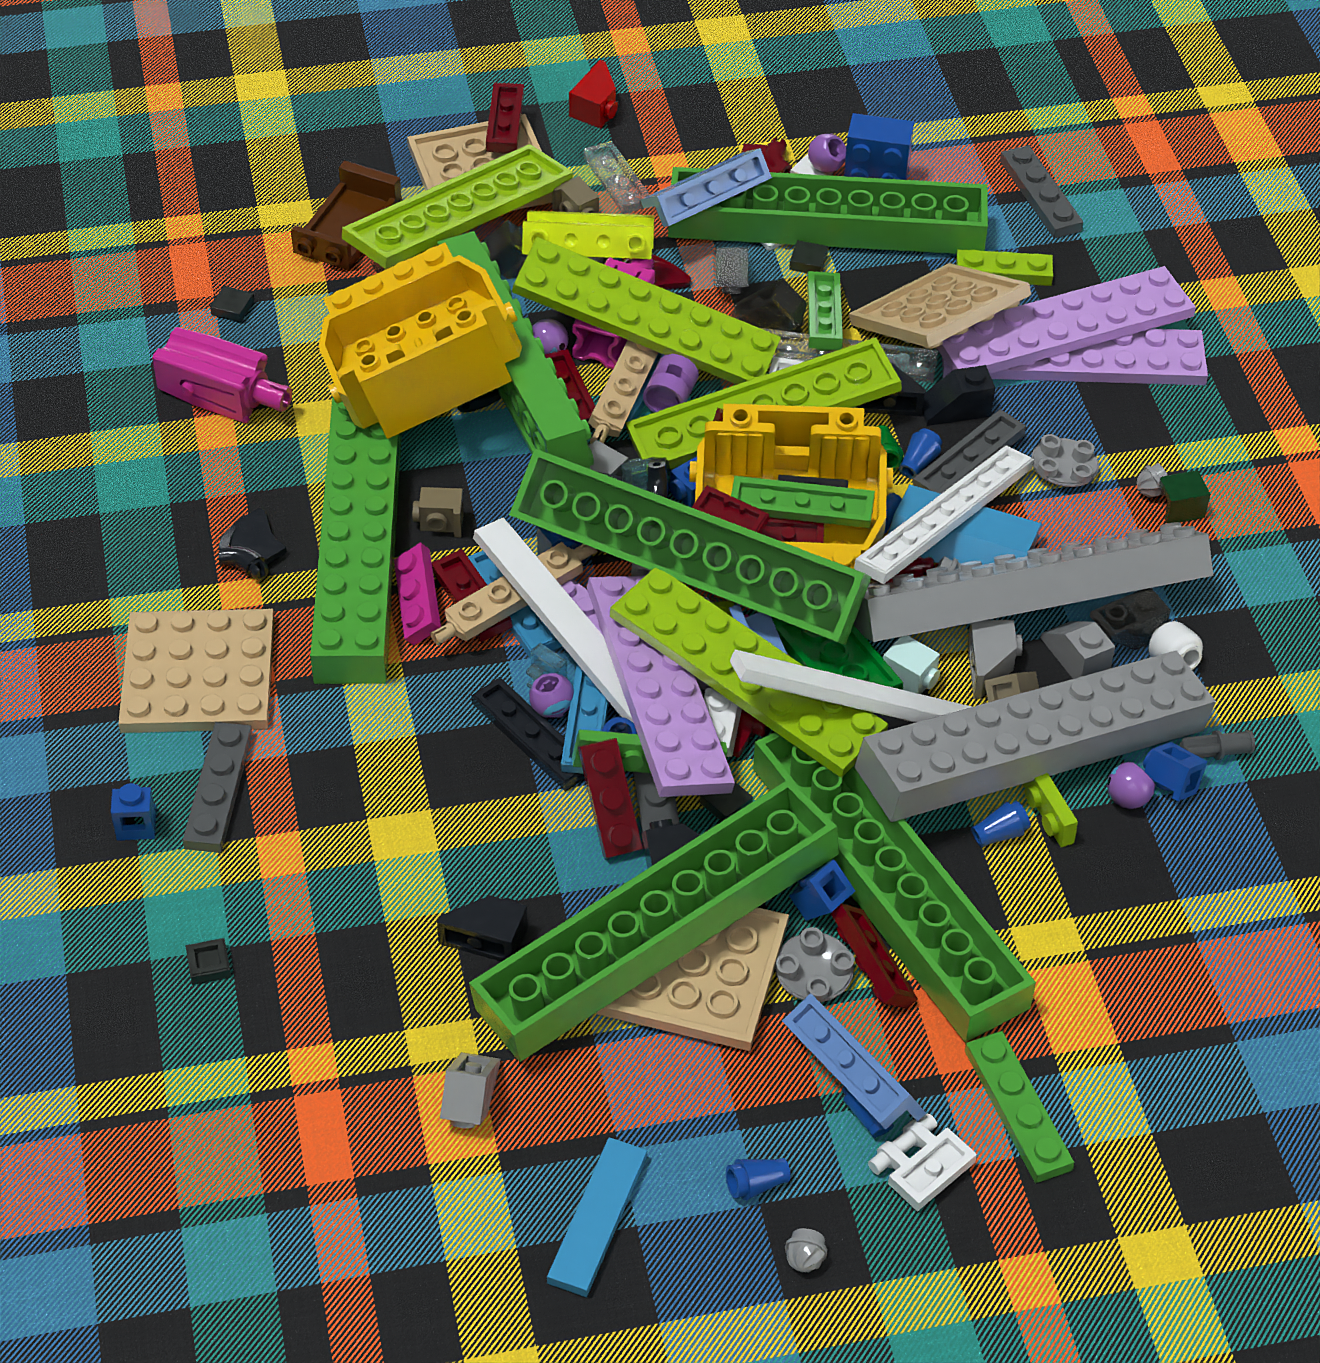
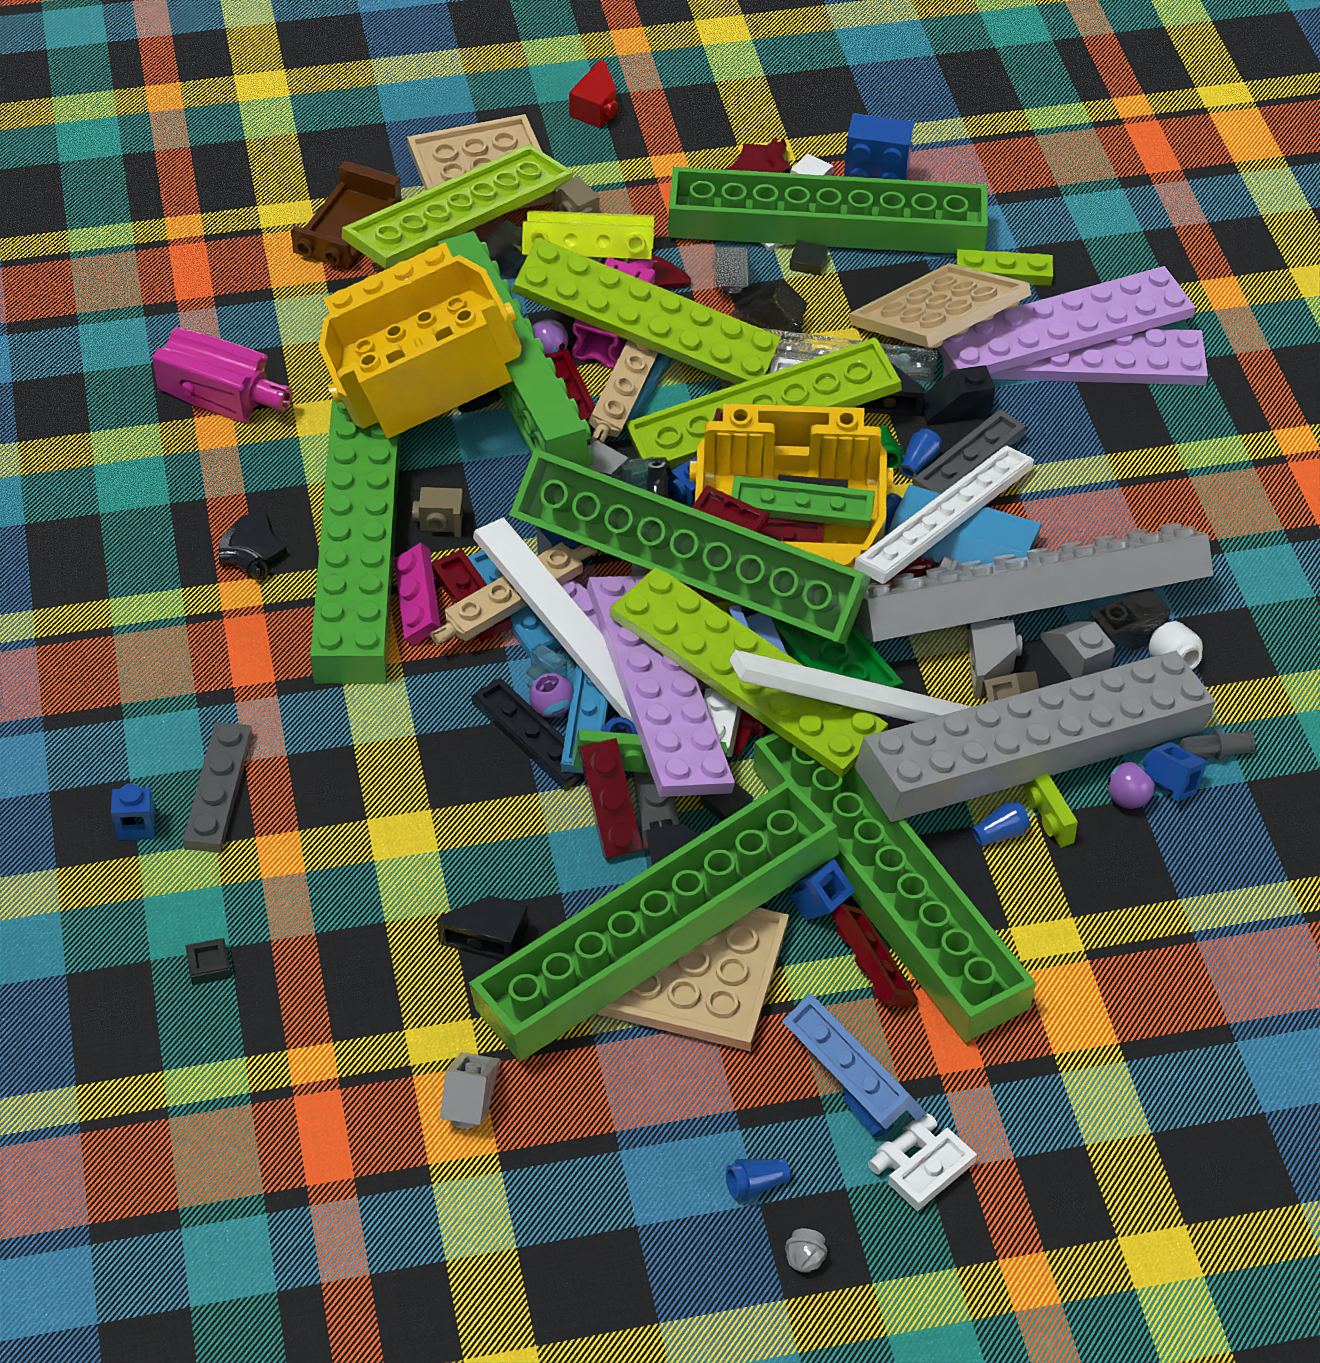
(197, 670): tan plate -> none
(232, 303): pearl dark grey tile -> none
(505, 117): dark red plate -> none
(597, 1217): dark azure tile -> none
(616, 176): clear plate -> none
(670, 382): medium lavender wheel -> none
(708, 187): medium blue fence -> none
(814, 965): light grey dish -> none
(824, 311): bright green plate -> none
(827, 153): medium lavender piece -> none
(913, 664): light aqua brick -> none
(1019, 1107): bright green plate -> none
(1041, 191): dark grey plate -> none
(1065, 461): light grey dish -> none
(1149, 480): light grey plate -> none
(1186, 496): dark green panel -> none

